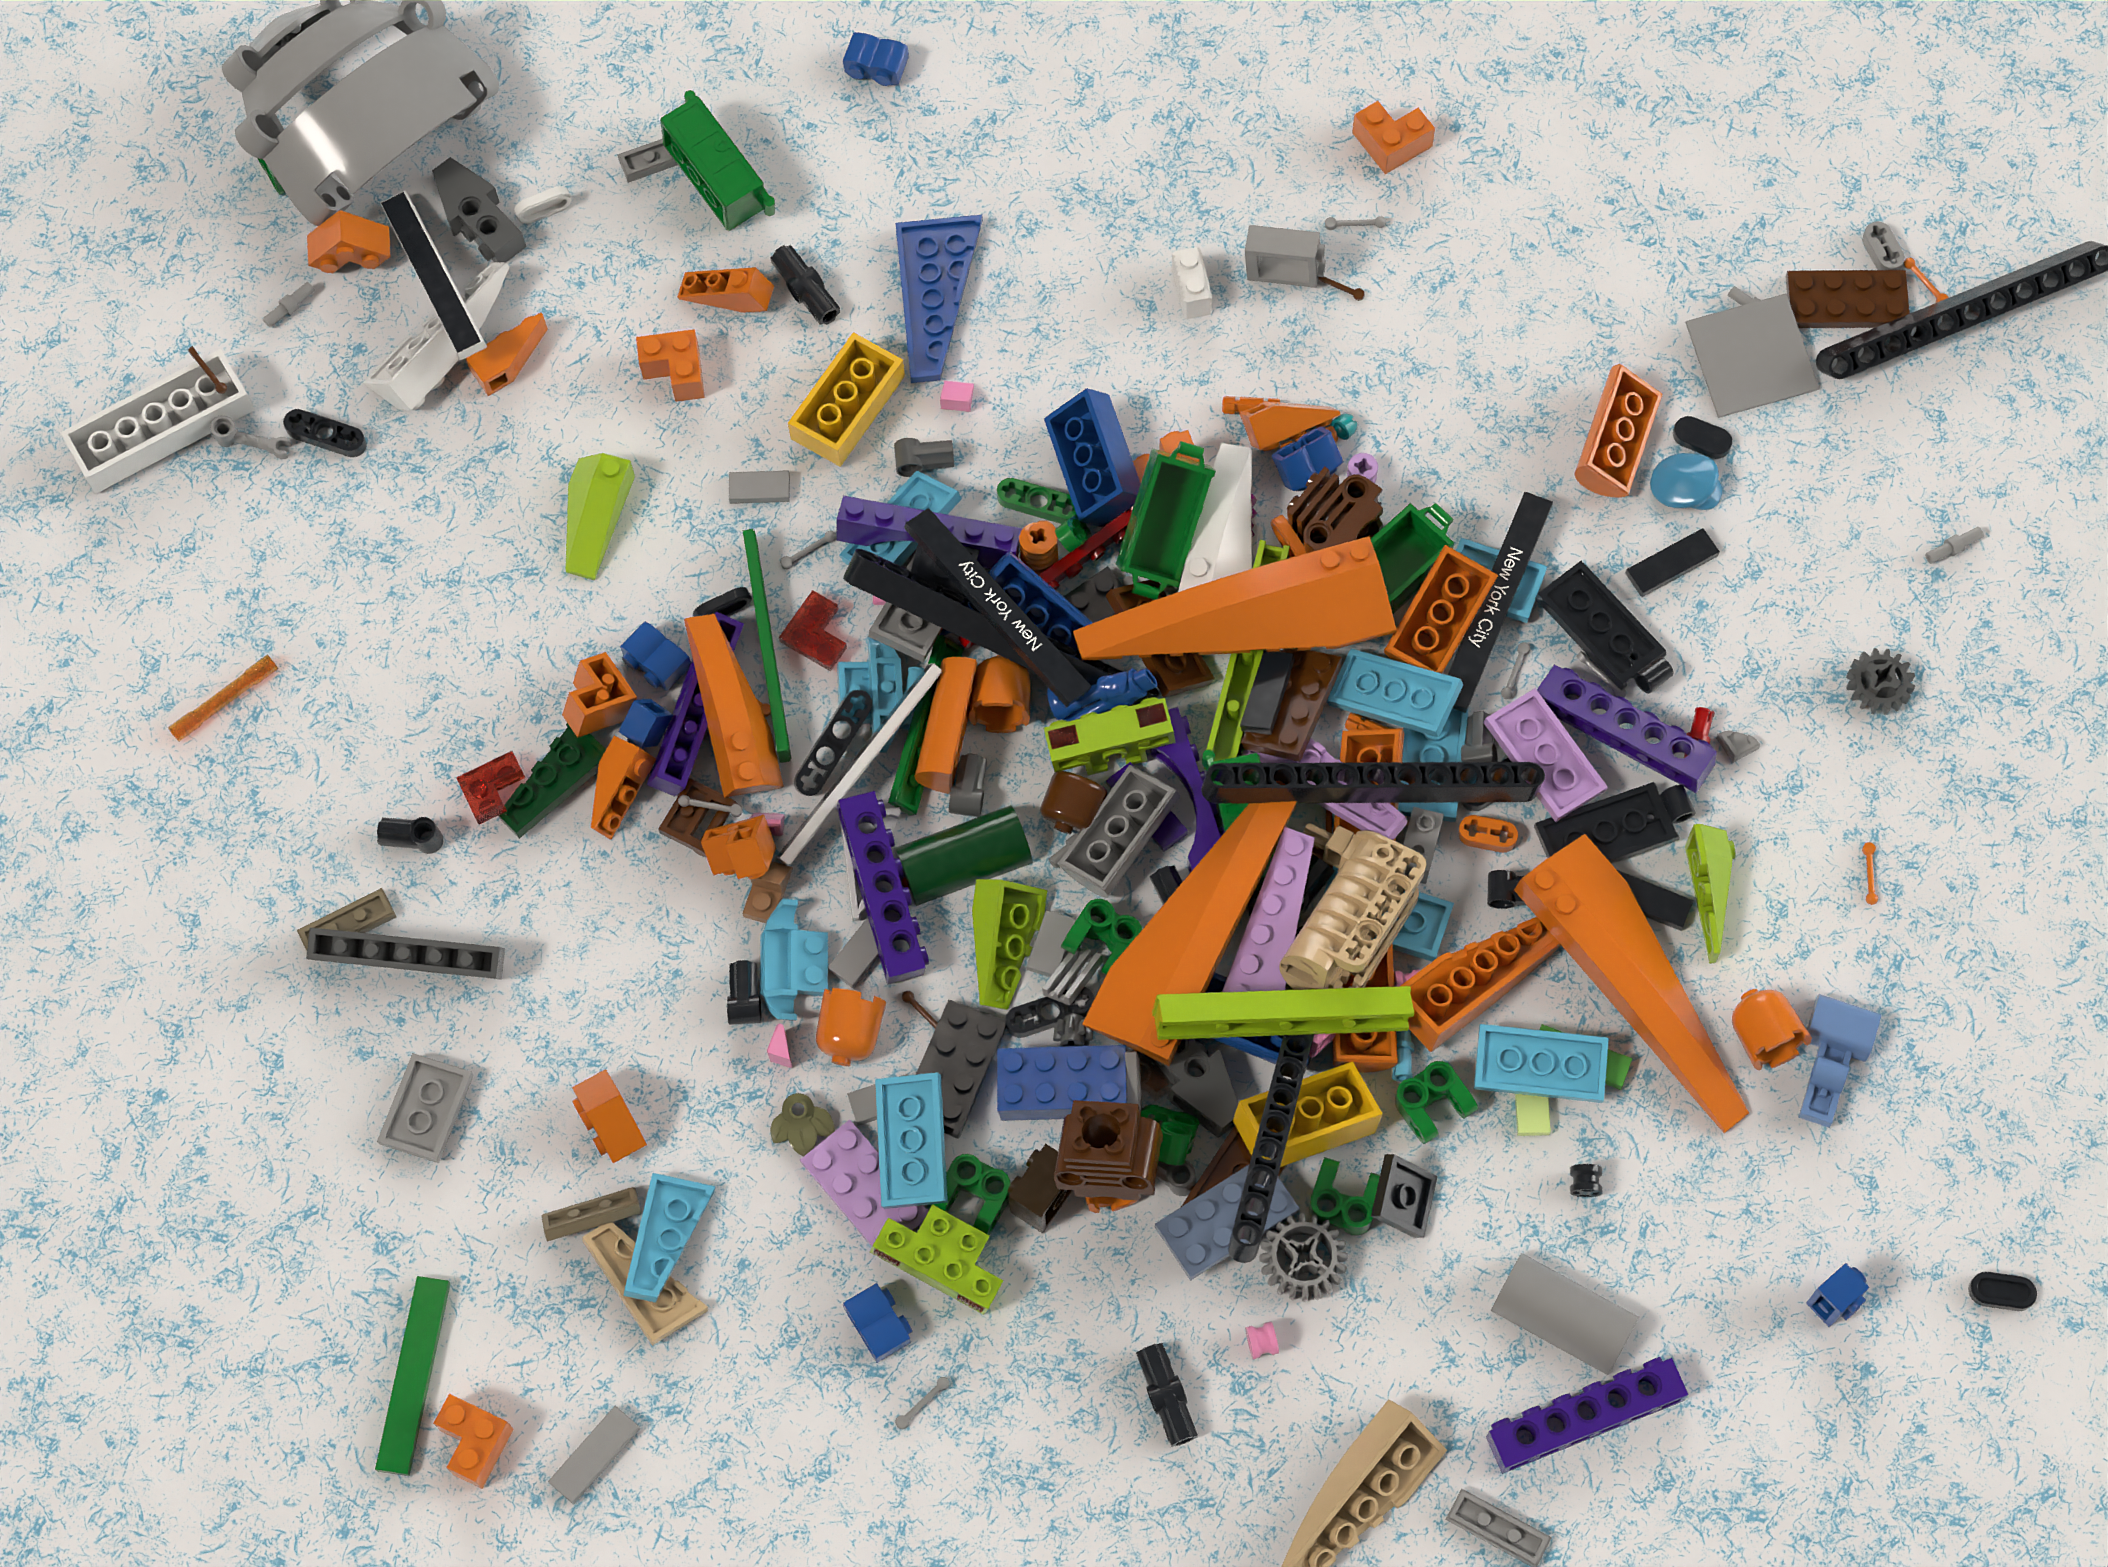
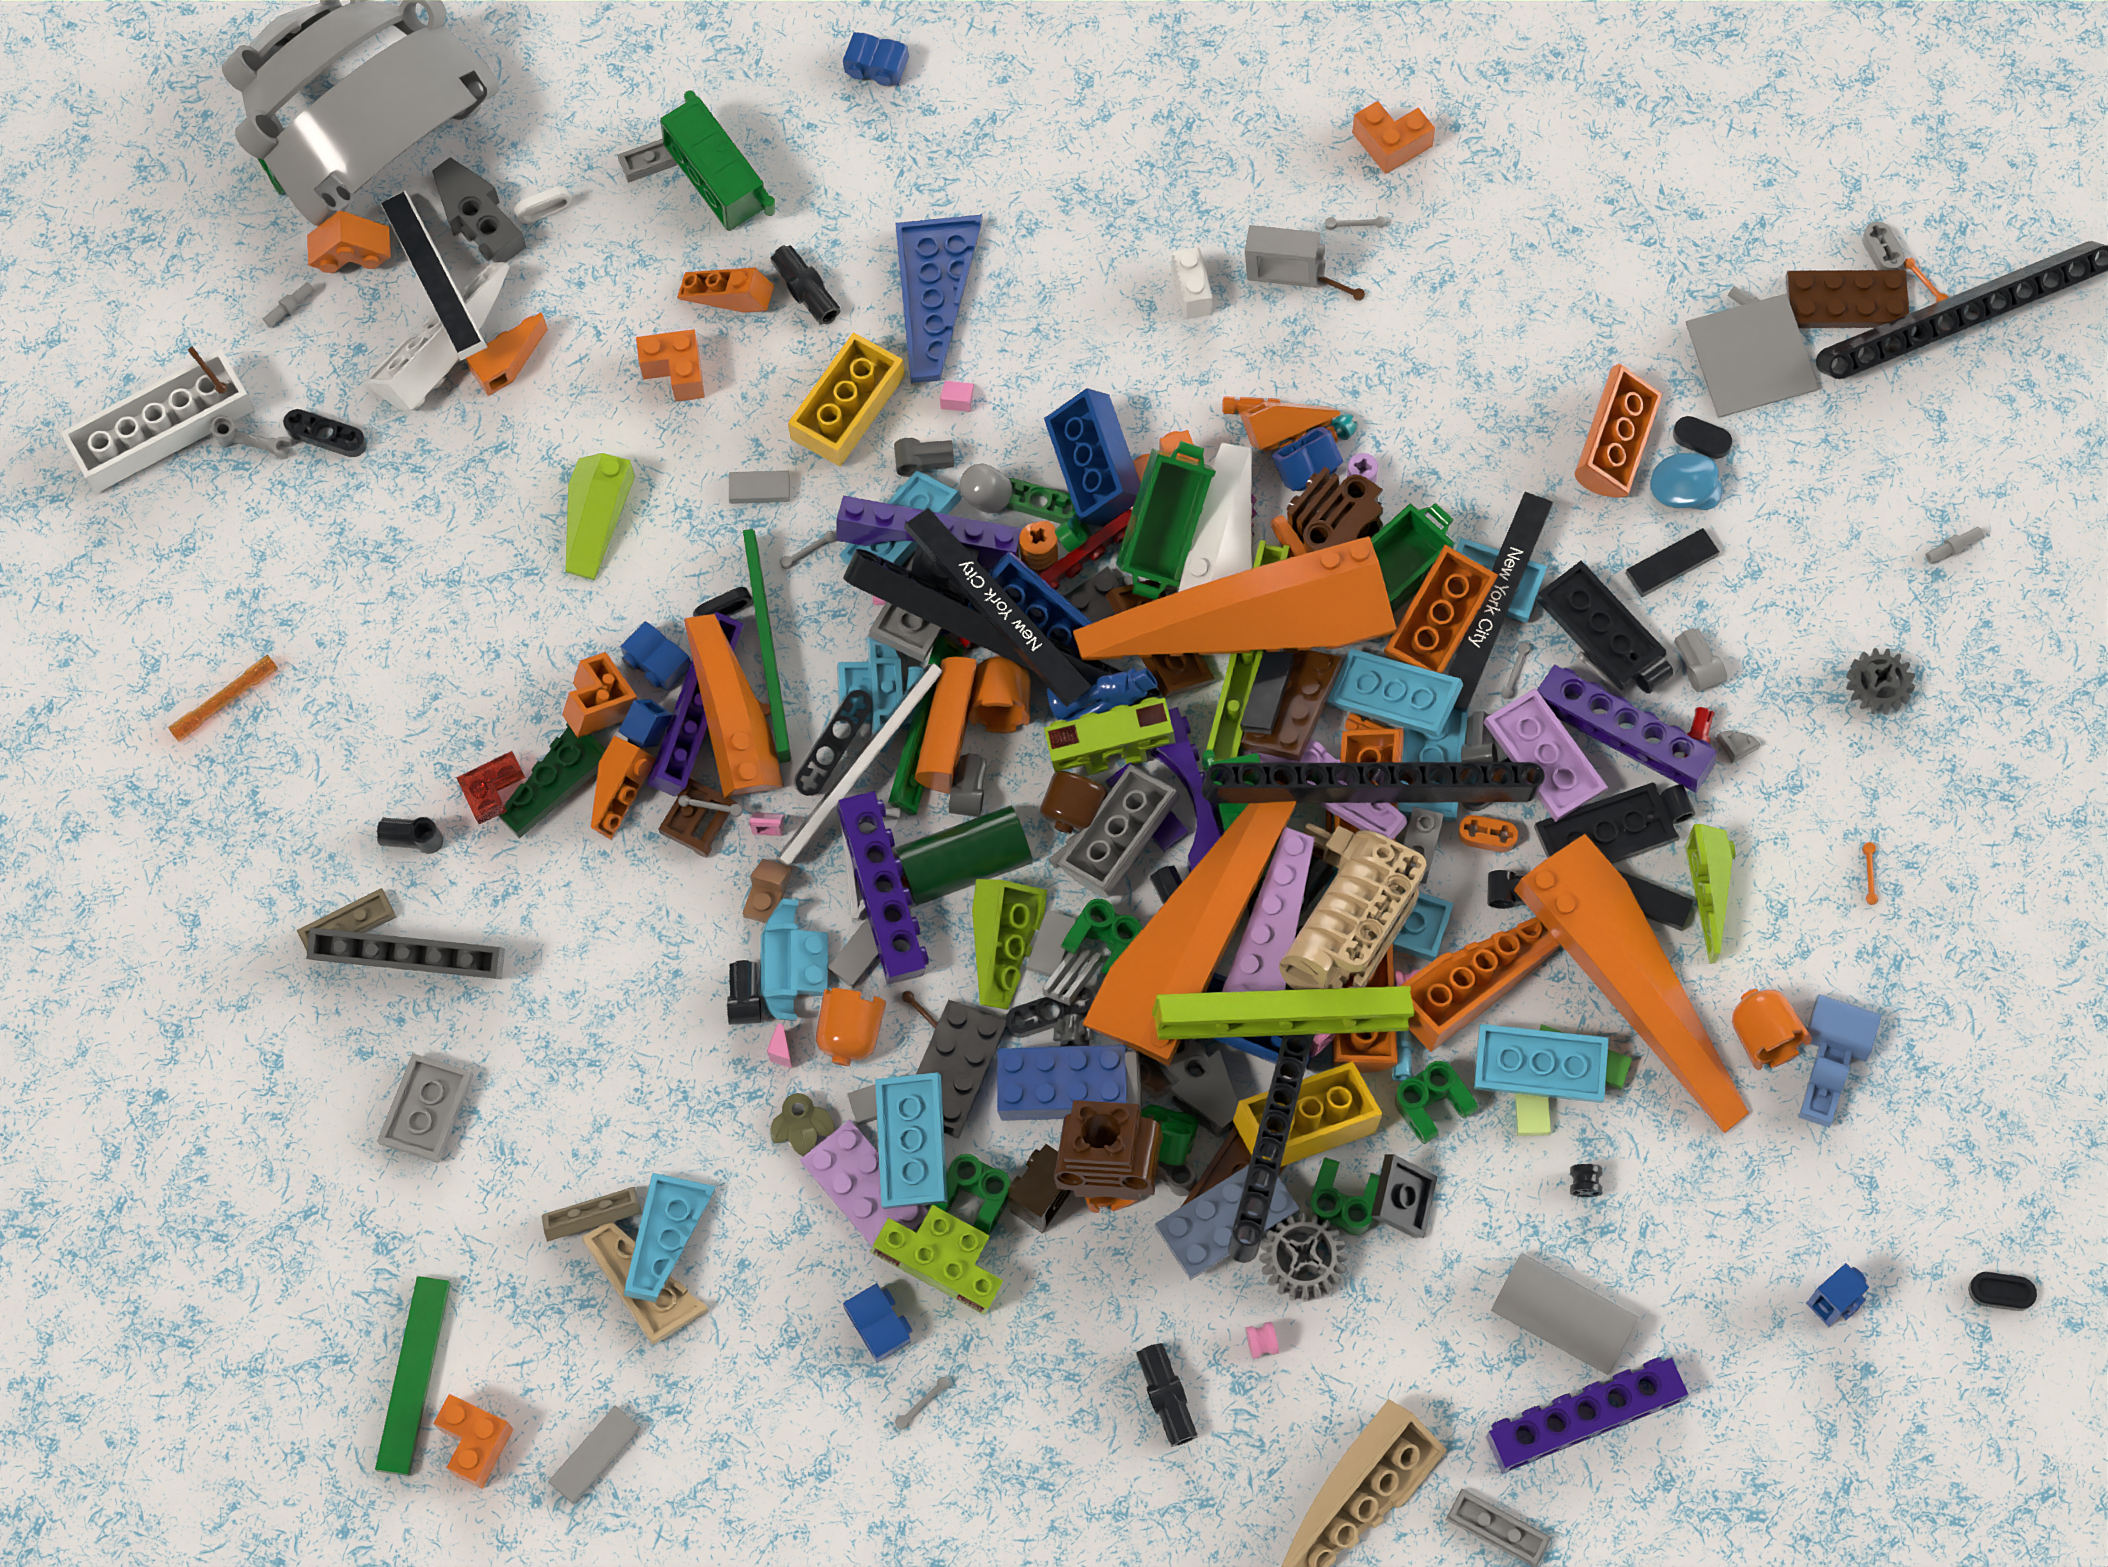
(606, 1111): orange brick -> none
(740, 848): orange brick -> none
(807, 634): clear red plate -> none
(985, 488): none -> light grey helmet
(1702, 667): none -> light grey piece

